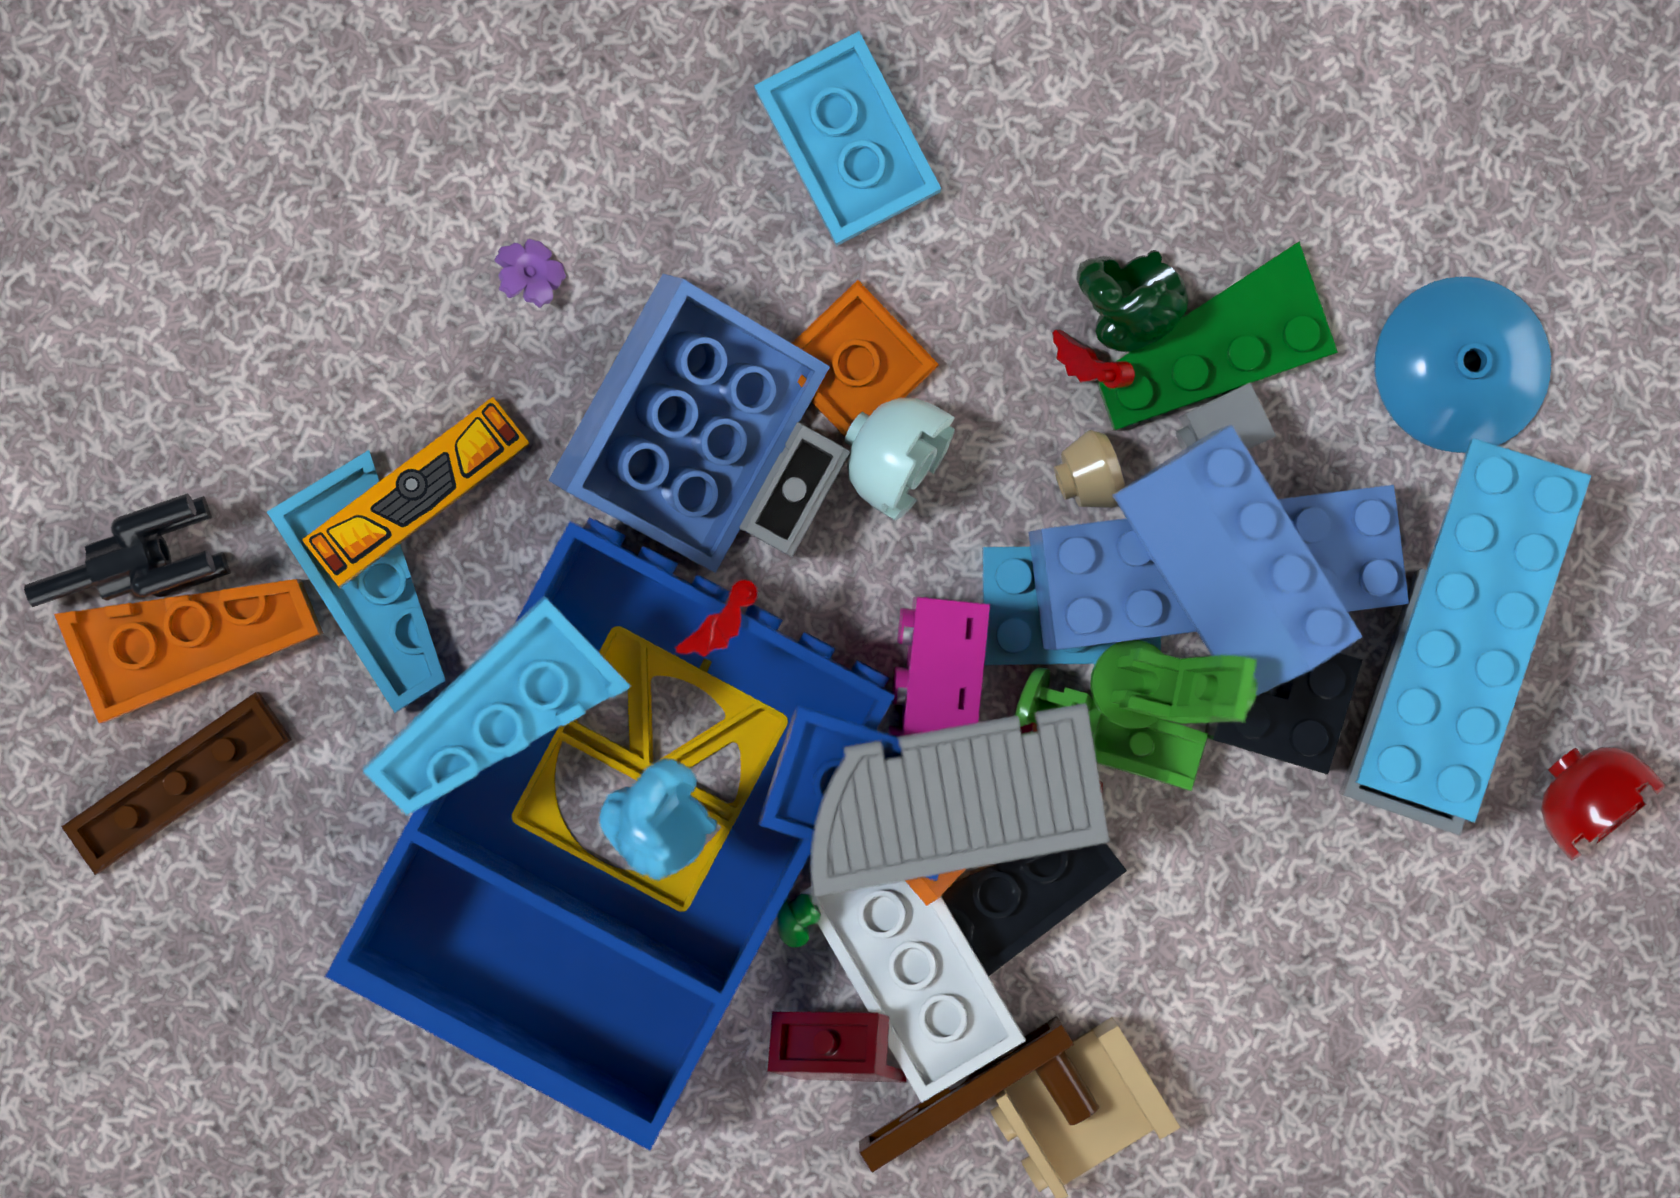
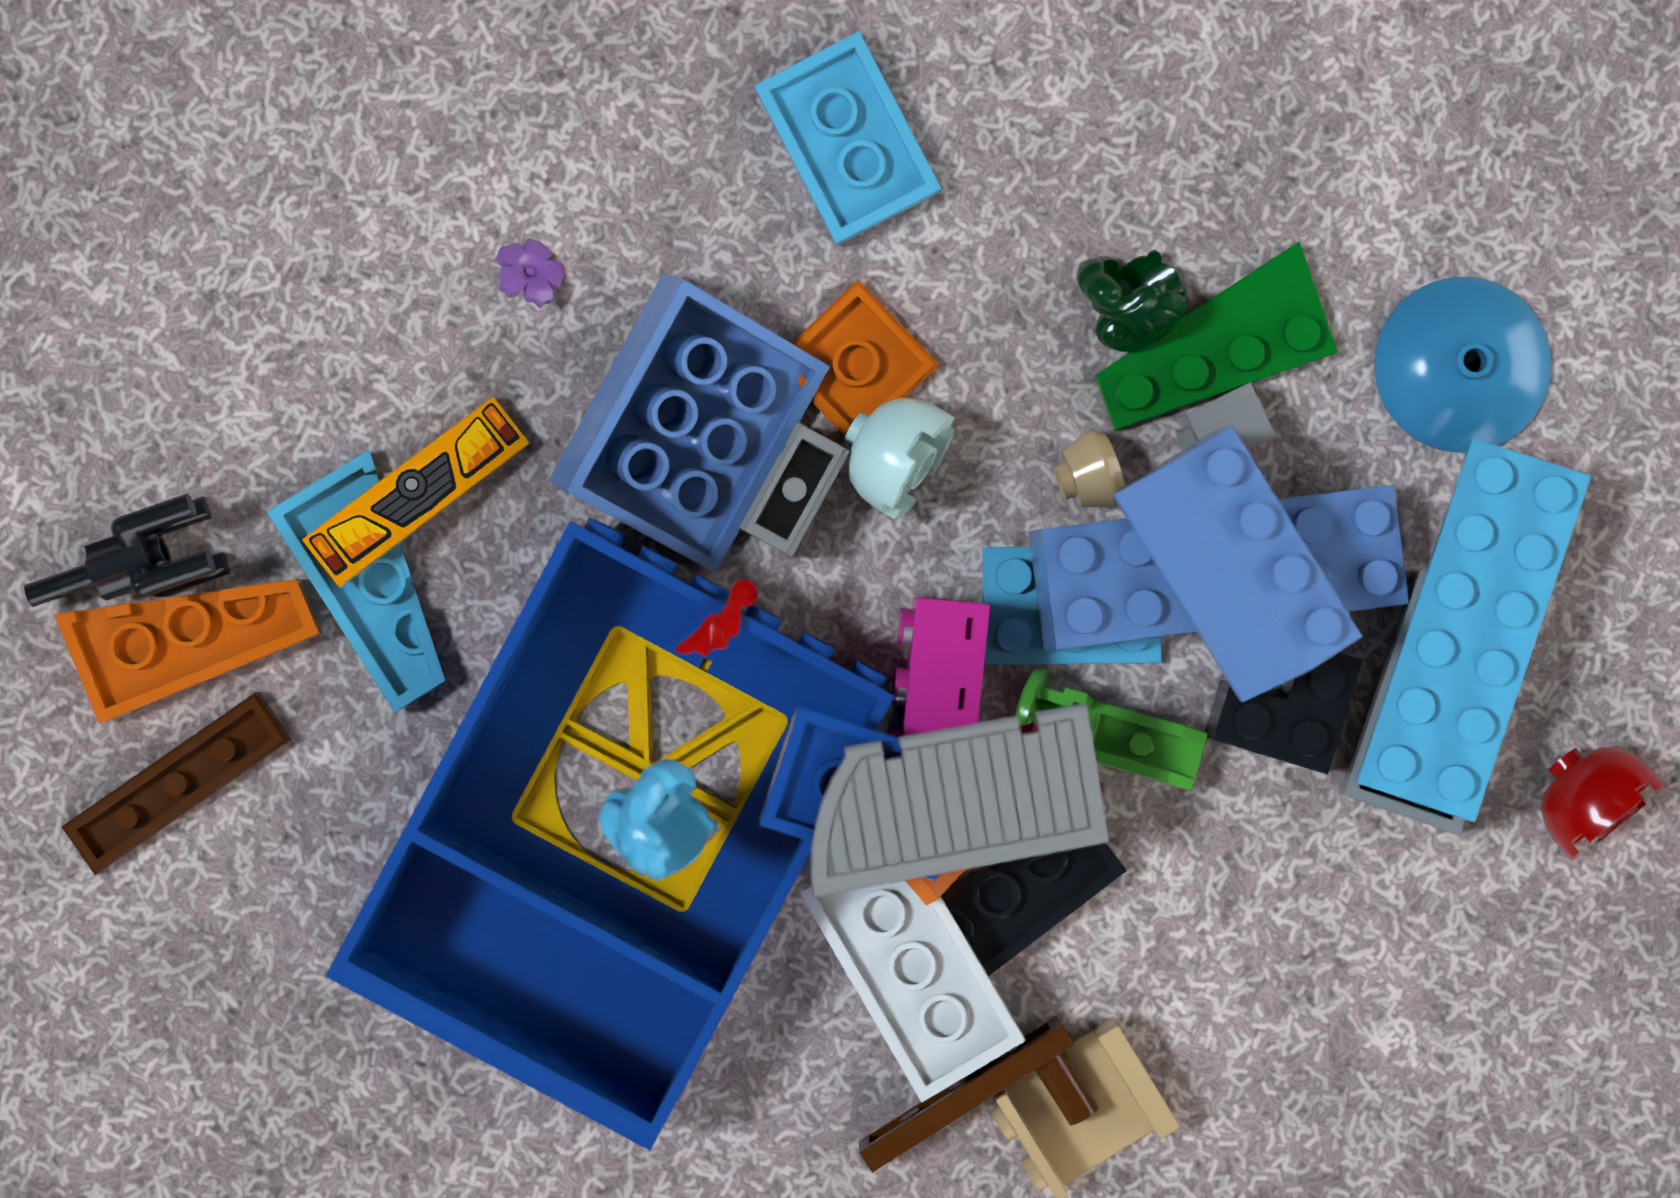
(515, 692): medium azure wing -> none
(795, 918): green arm -> none
(831, 1047): dark red panel -> none
(1083, 363): red piece -> none
(1140, 685): bright green piece -> none

